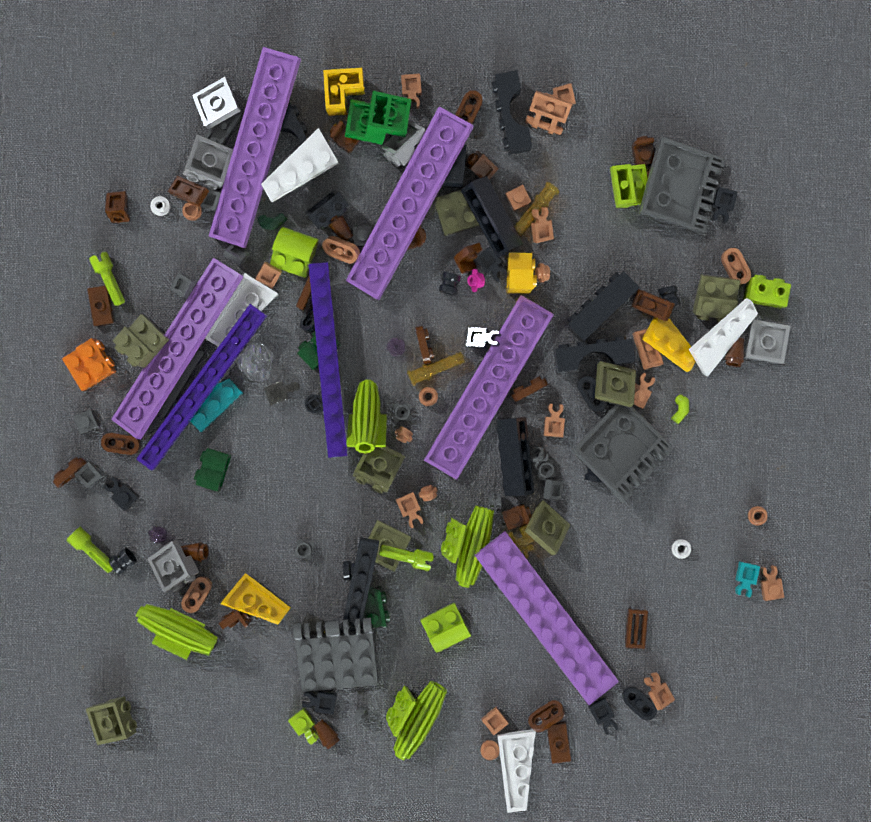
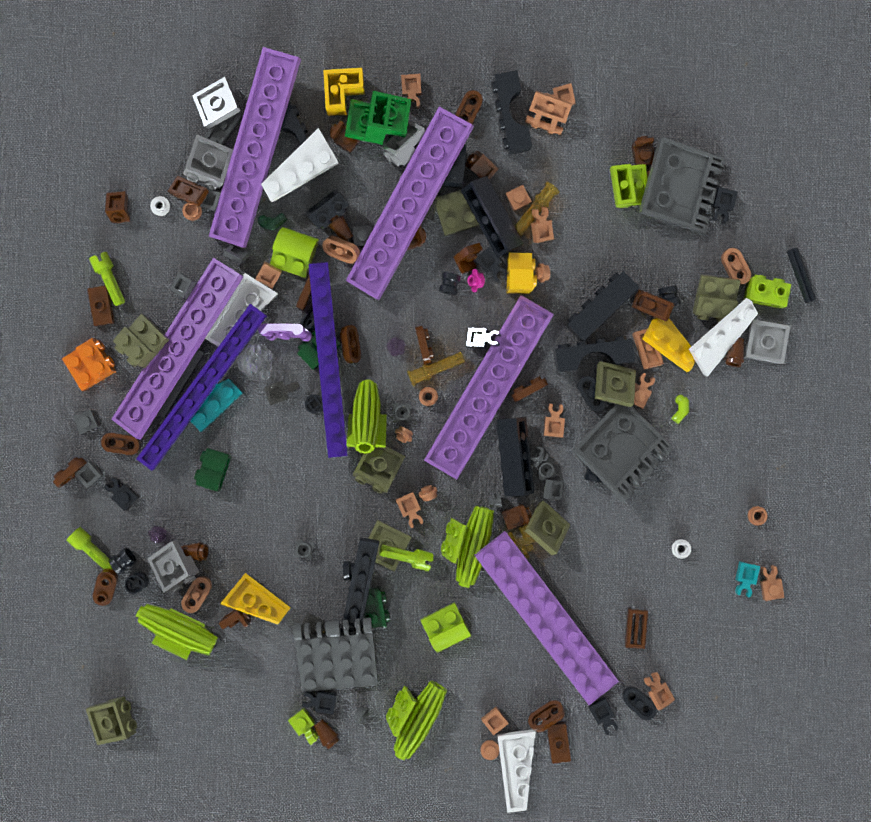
(105, 589): none -> reddish brown plate
(133, 585): none -> black wheel
(284, 331): none -> medium lavender plate
(350, 344): none -> reddish brown plate
(801, 275): none -> black axle

